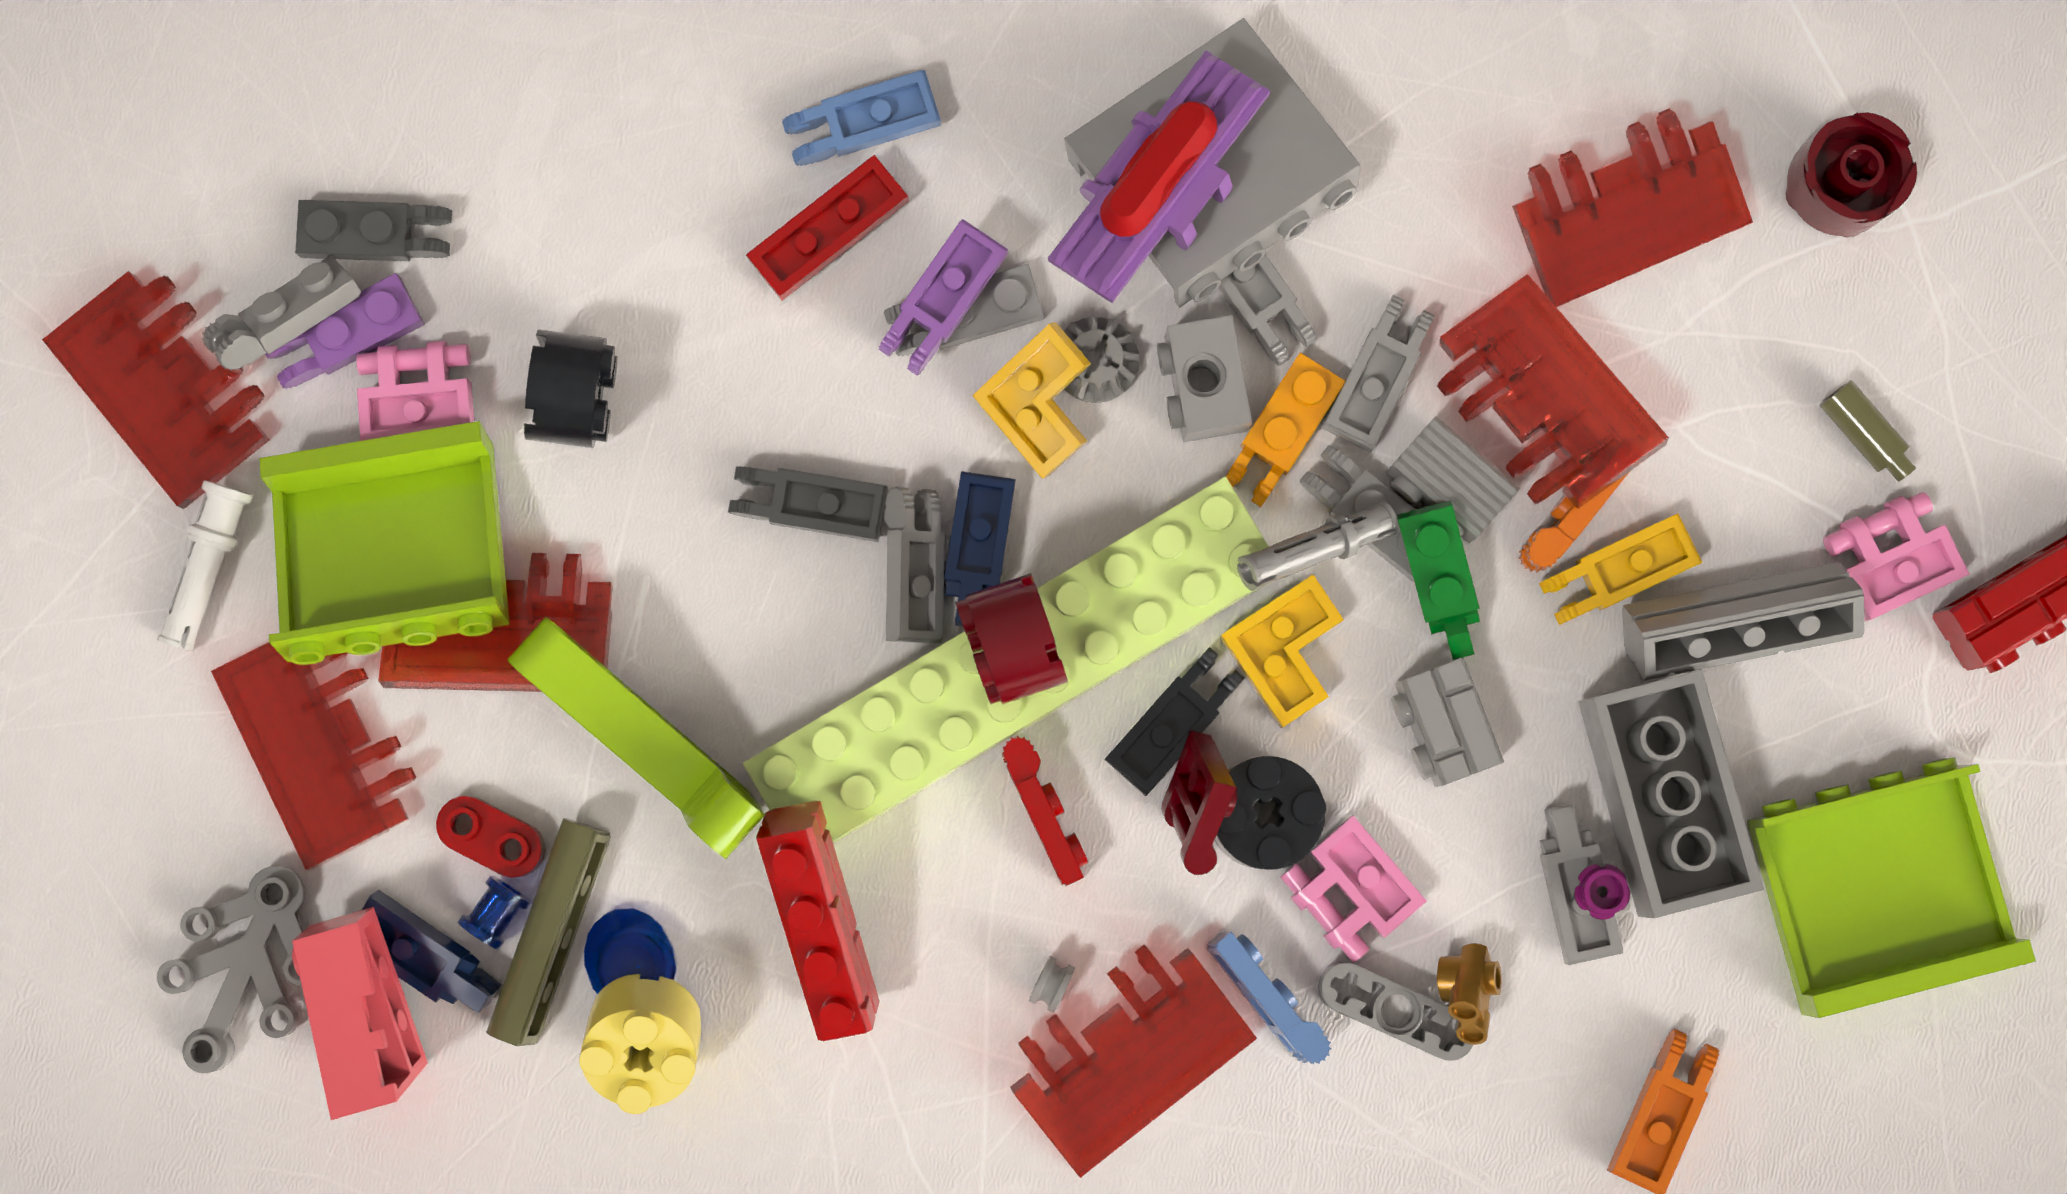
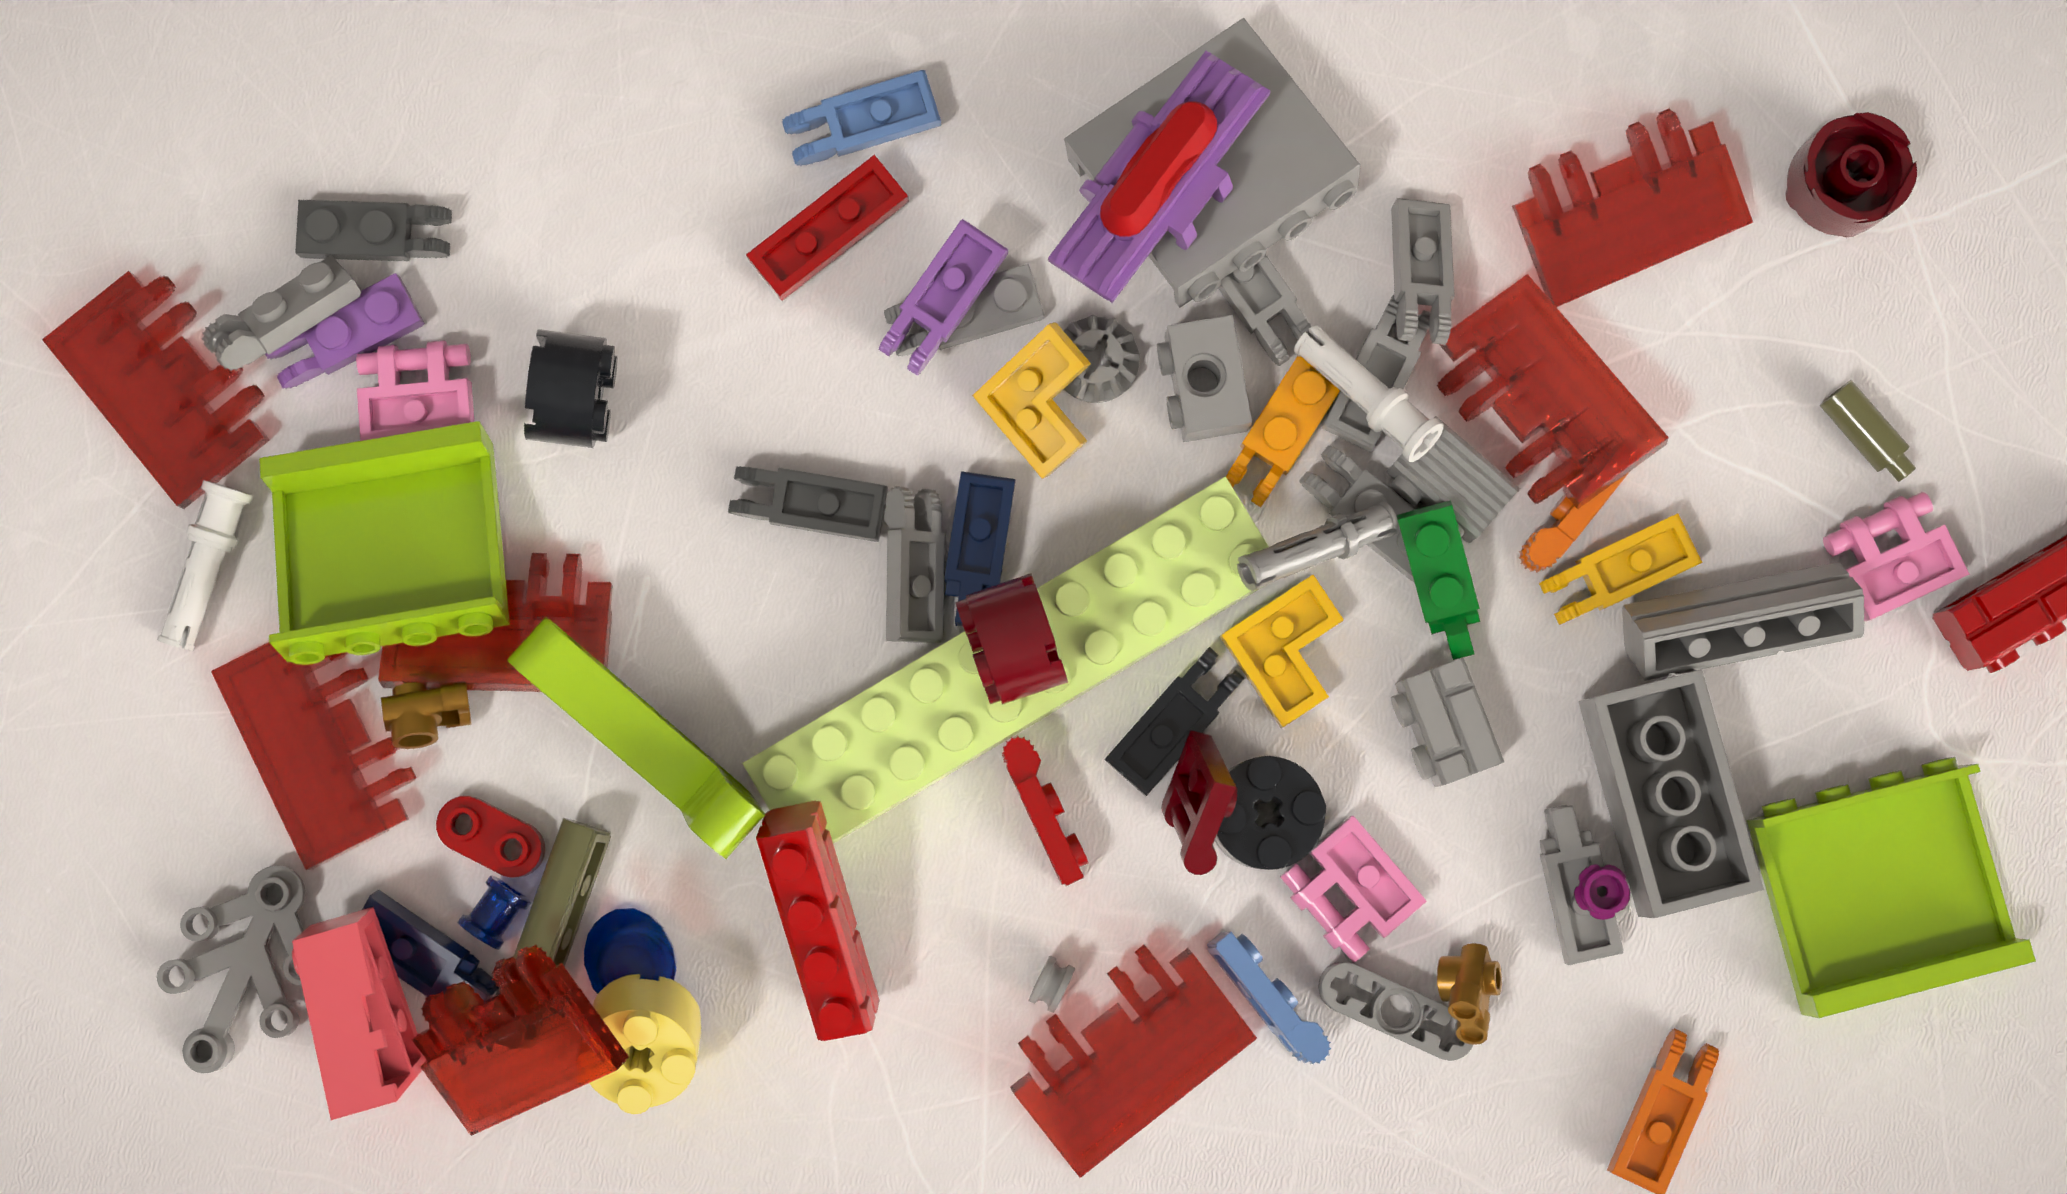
(416, 712): none -> pearl gold plate
(517, 1046): none -> clear red hinge
(1385, 407): none -> white pin
(1422, 266): none -> light grey hinge

